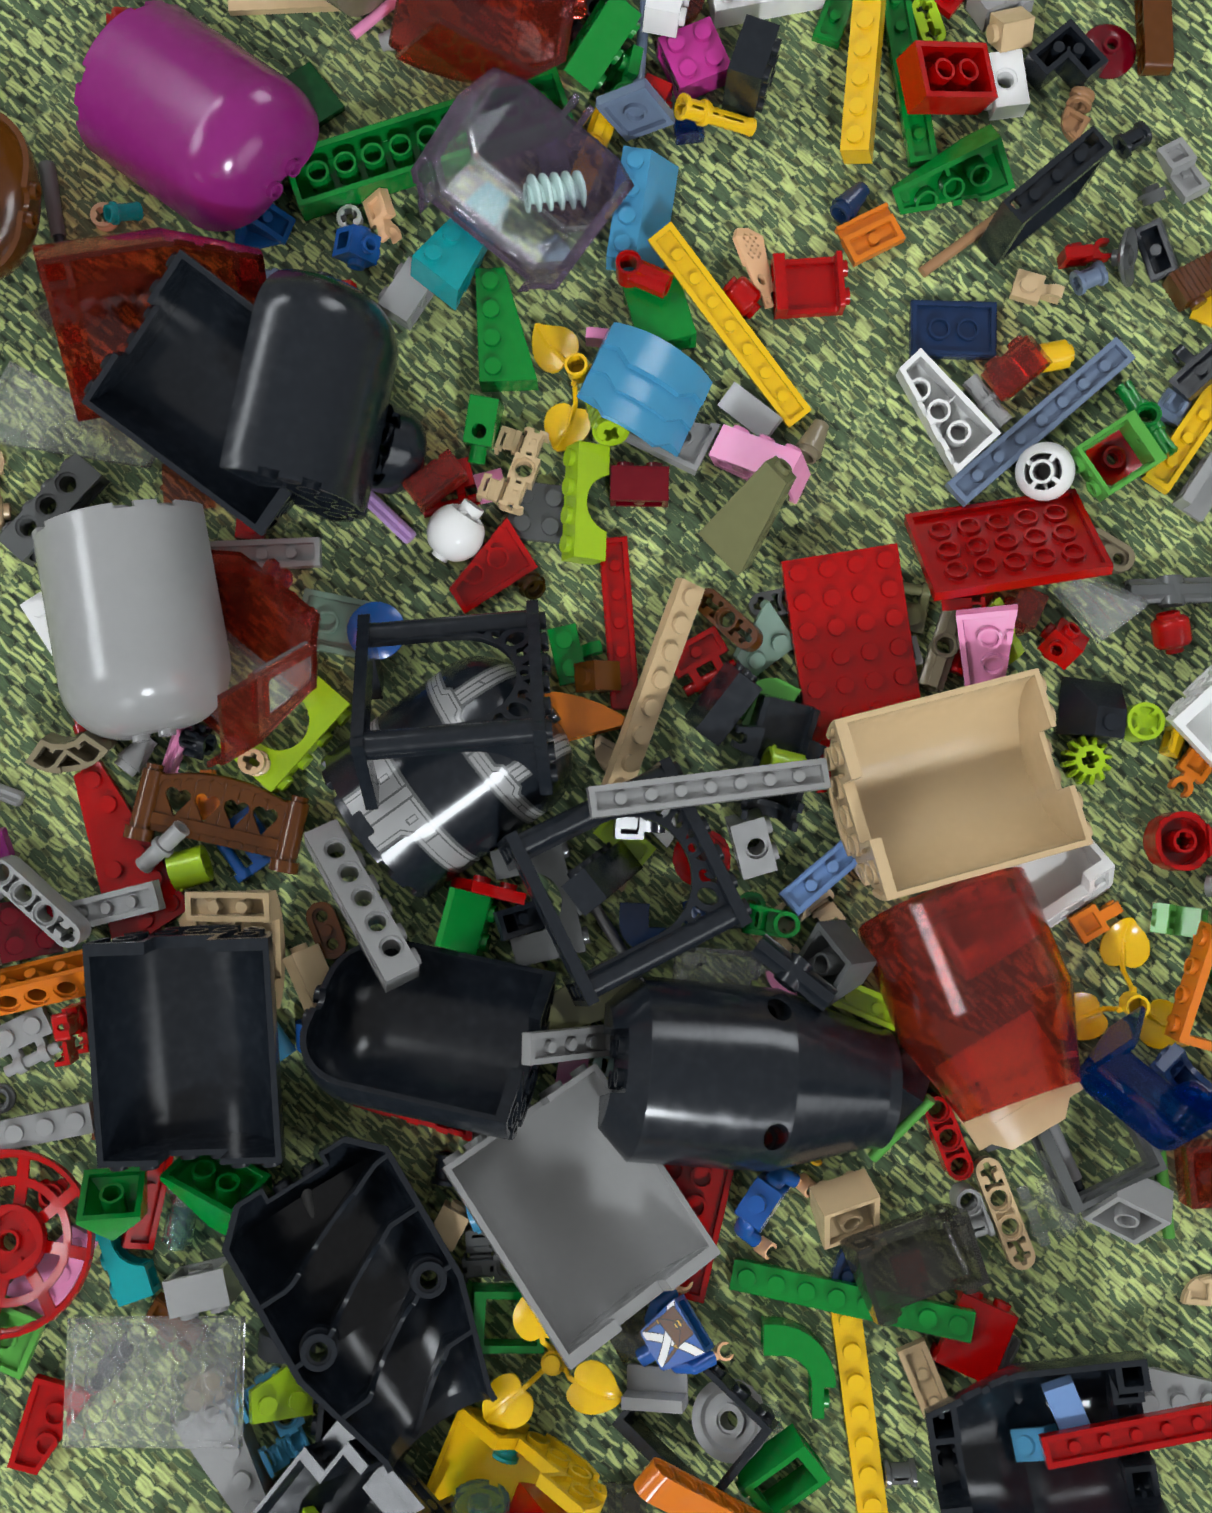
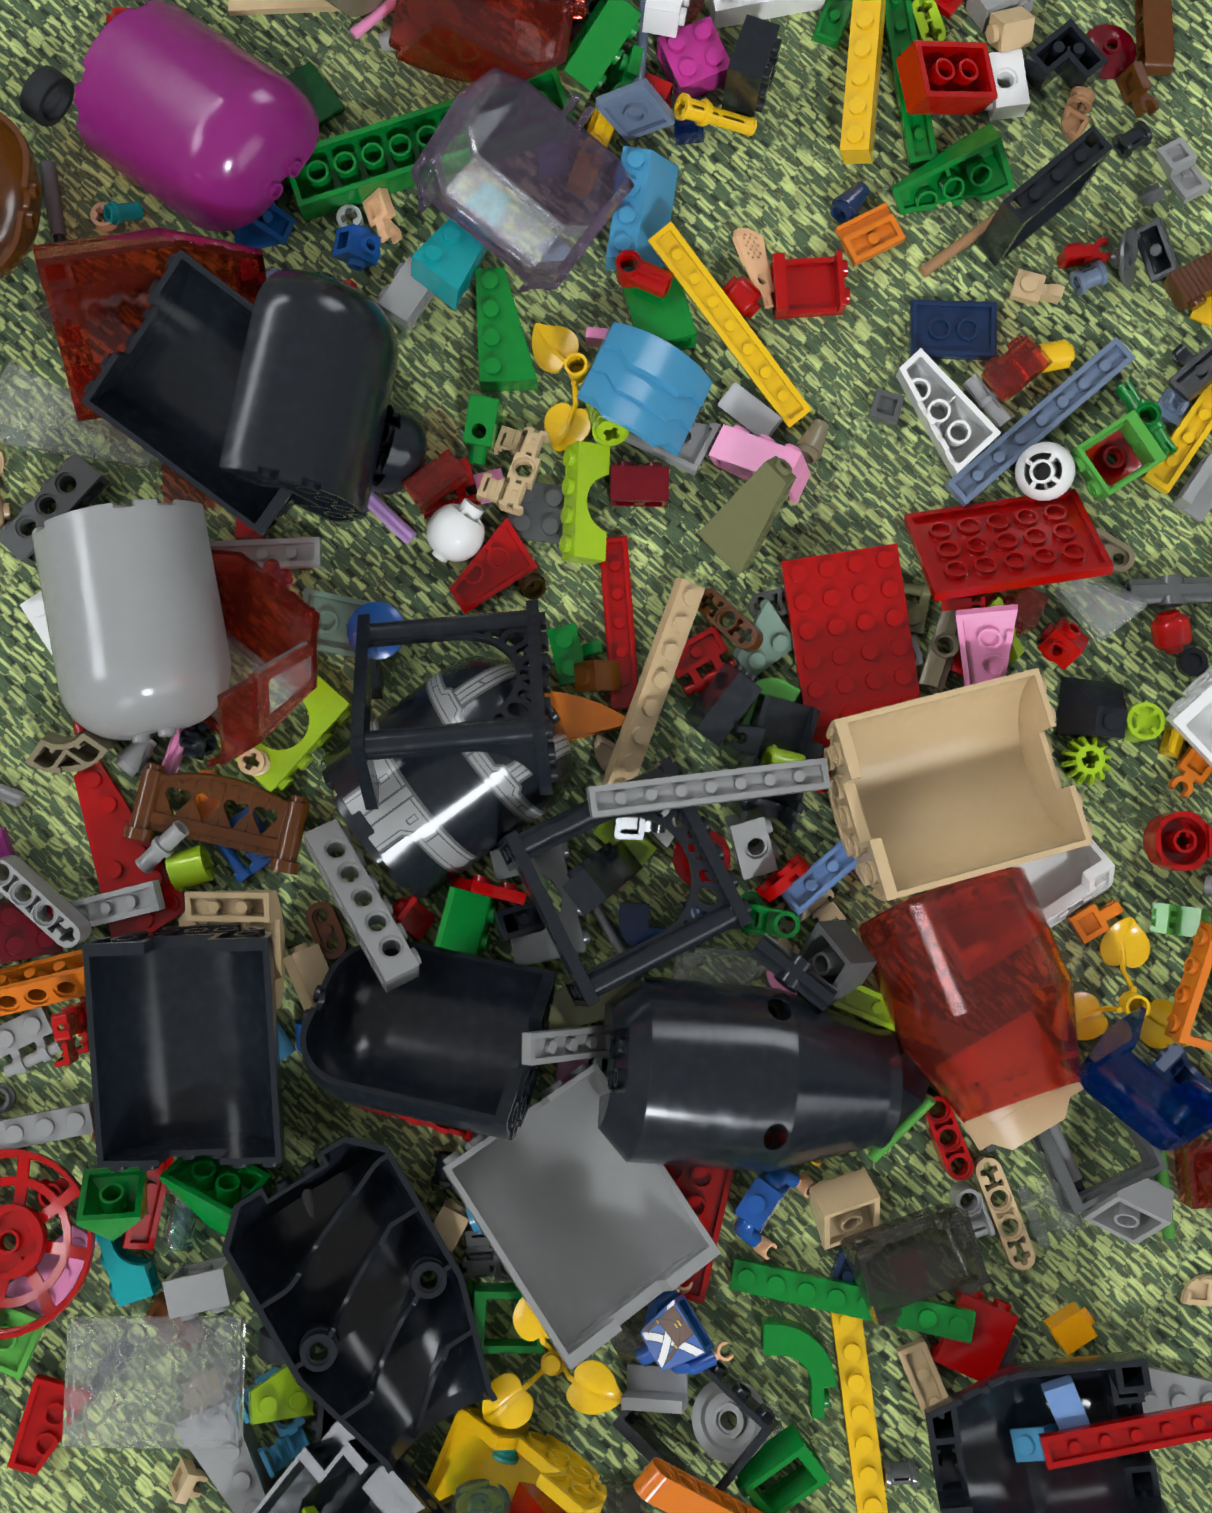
(47, 95): none -> black tyre
(184, 1480): none -> tan tile
(412, 916): none -> red bracket
(553, 190): light aqua piece -> none
(782, 879): none -> red plate
(886, 407): none -> dark grey plate
(1071, 1327): none -> light orange brick
(1134, 86): none -> reddish brown plate
(1192, 662): none -> black tile

